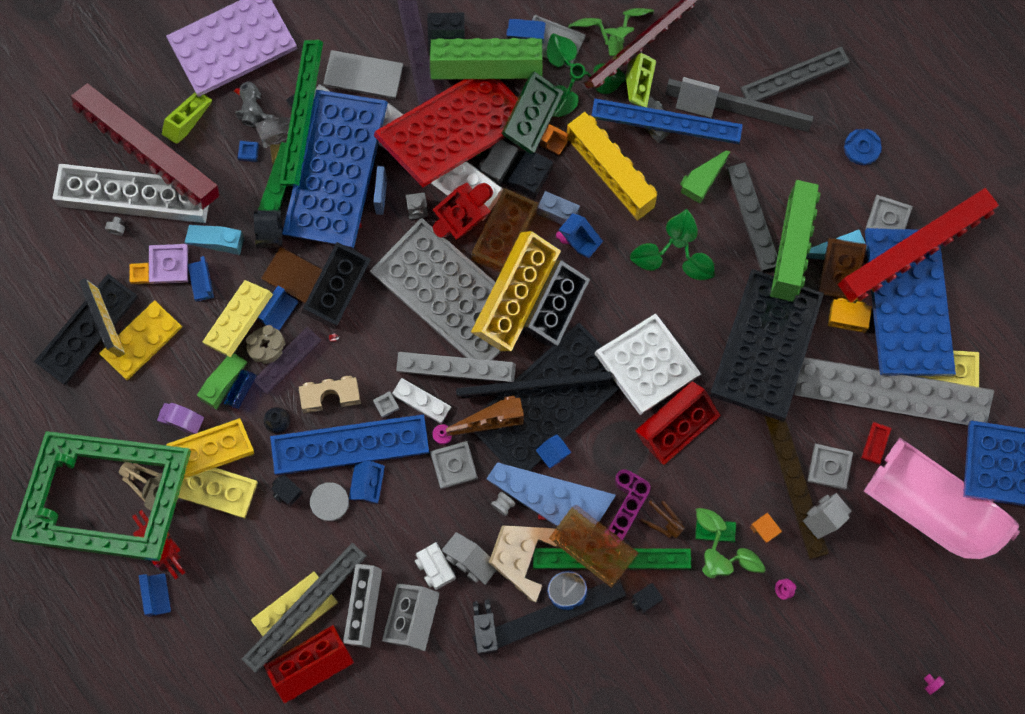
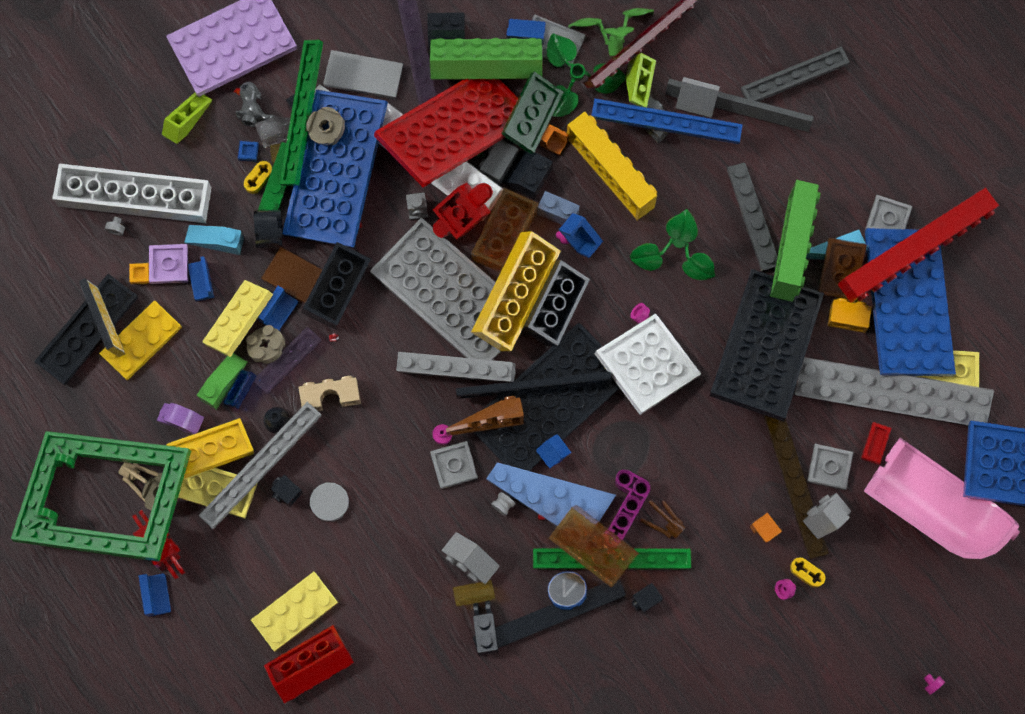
(145, 146): brick -> none
(260, 465): none -> light grey tile
(261, 179): none -> yellow beam
(303, 608): dark grey tile -> none
(321, 117): none -> dark tan plate
(349, 444): blue plate -> none
(362, 605): light grey brick -> none
(367, 482): blue panel -> none
(380, 190): medium blue tile -> none
(386, 404): light grey plate -> none
(411, 616): light grey slope -> none
(421, 401): white plate -> none
(435, 566): white brick -> none
(473, 593): none -> clear yellow tile
(513, 555): tan wing -> none
(640, 313): none -> dark pink tile
(678, 422): red slope -> none
(700, 180): bright green slope -> none
(714, 562): bright green plant -> none
(726, 536): green plate -> none
(804, 576): none -> yellow beam
(862, 146): blue tile -> none

